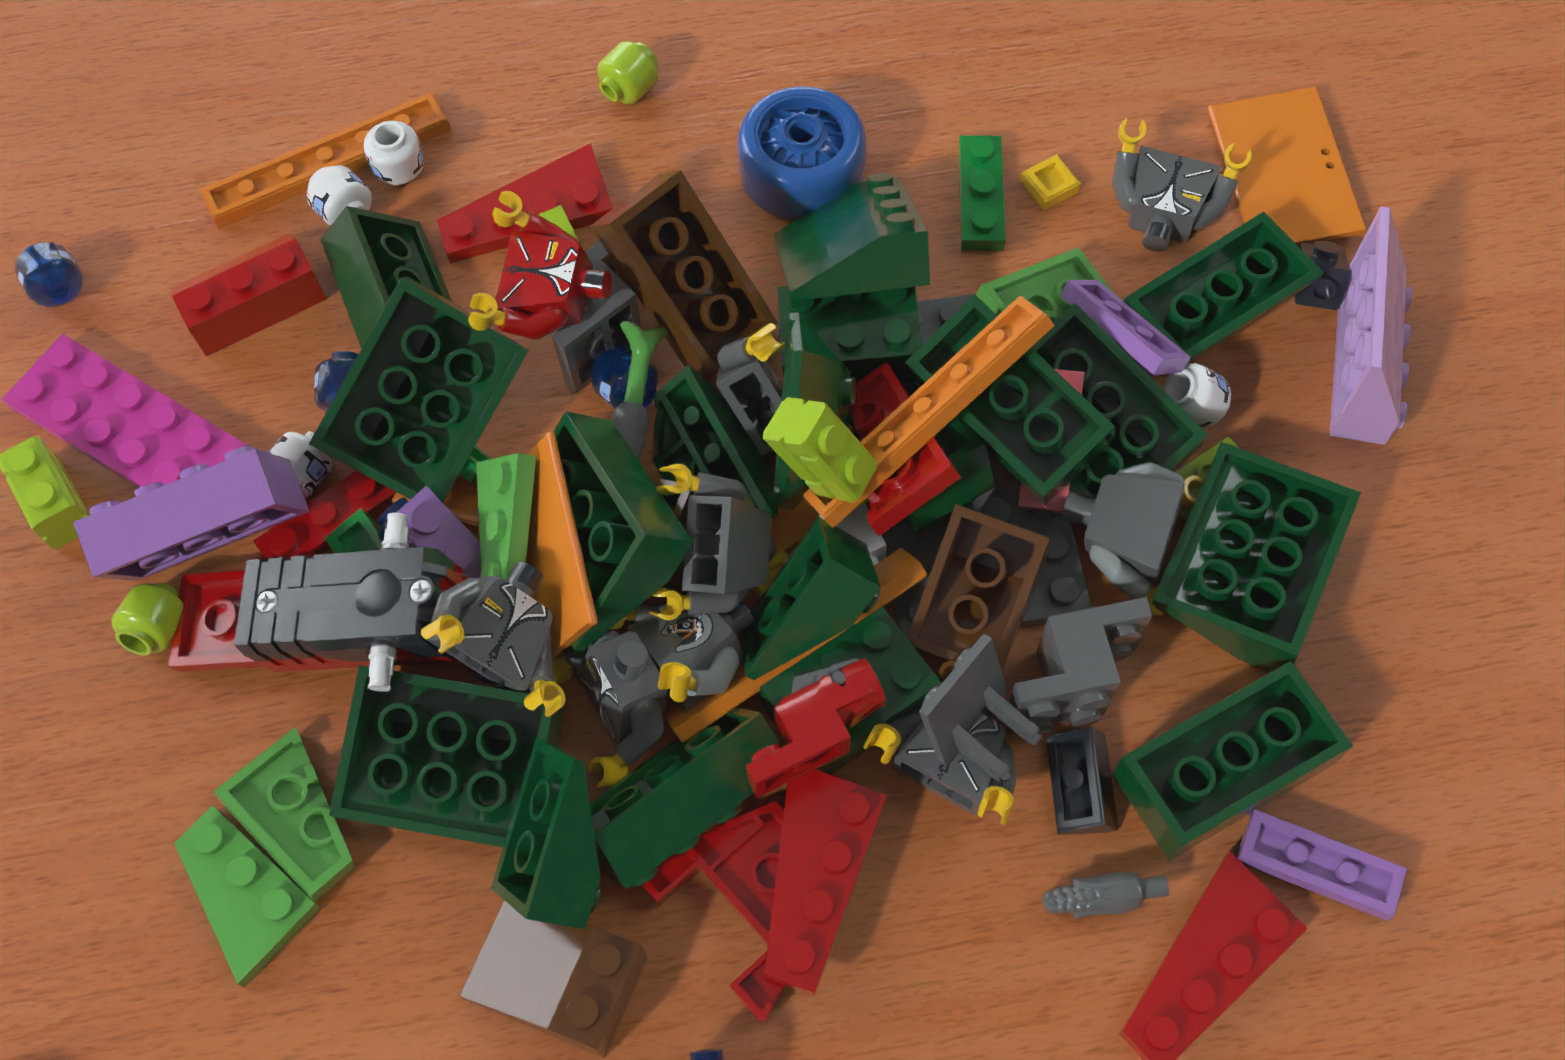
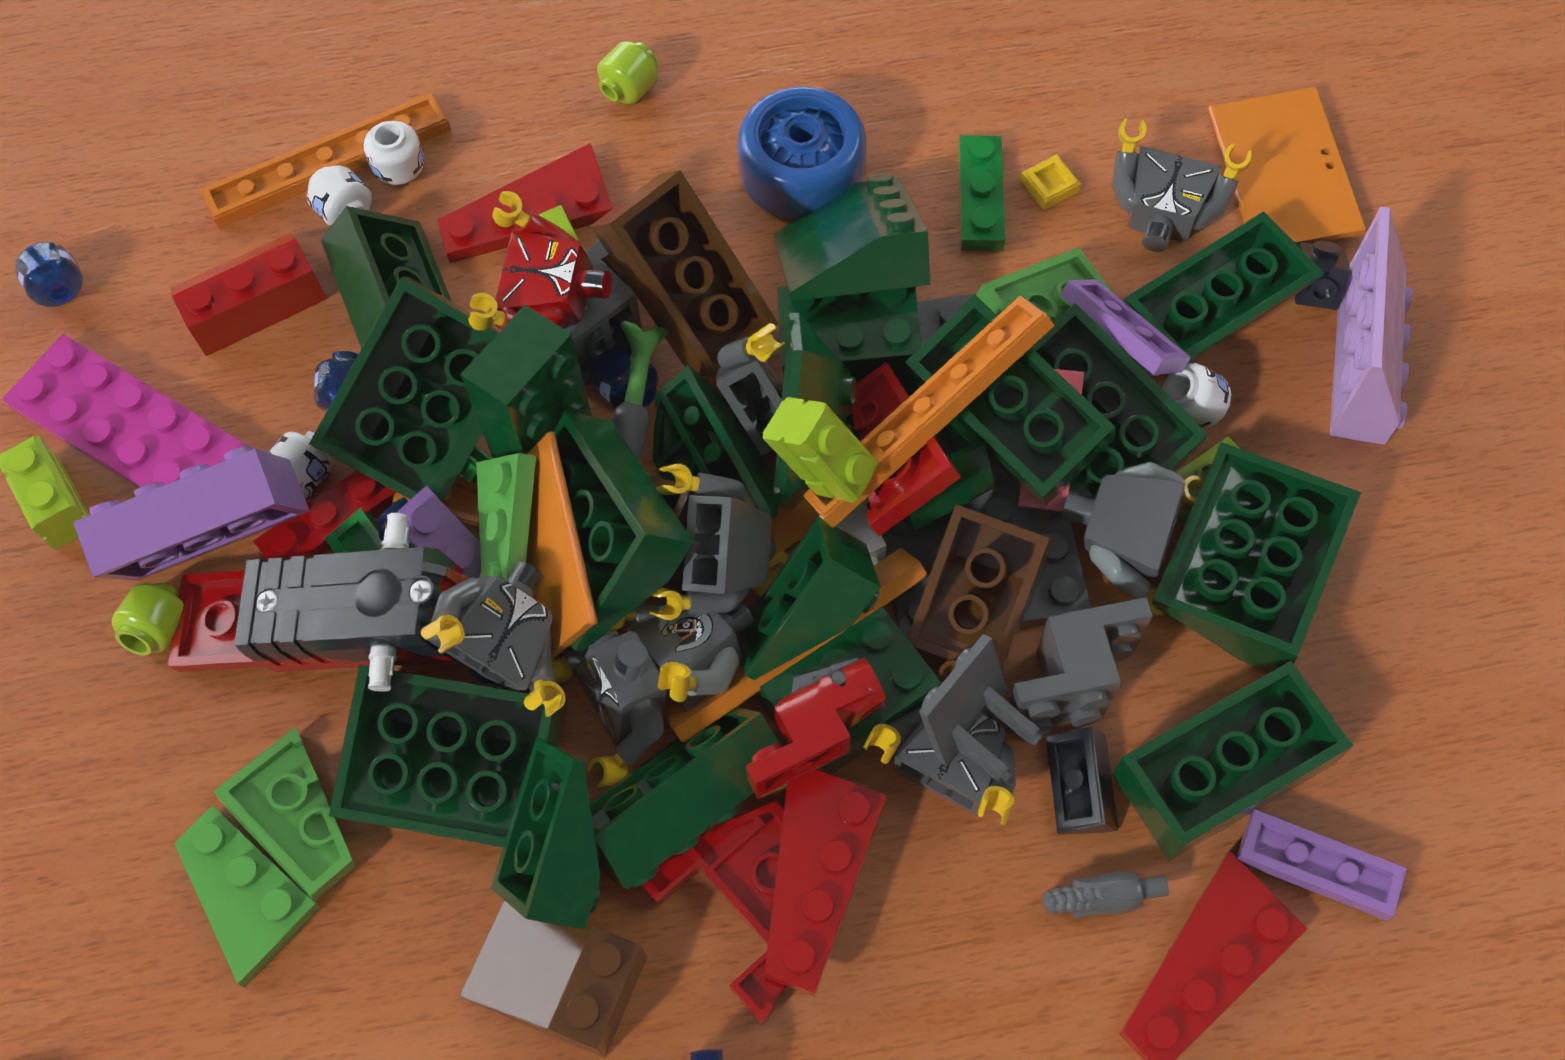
(525, 383): none -> dark green brick

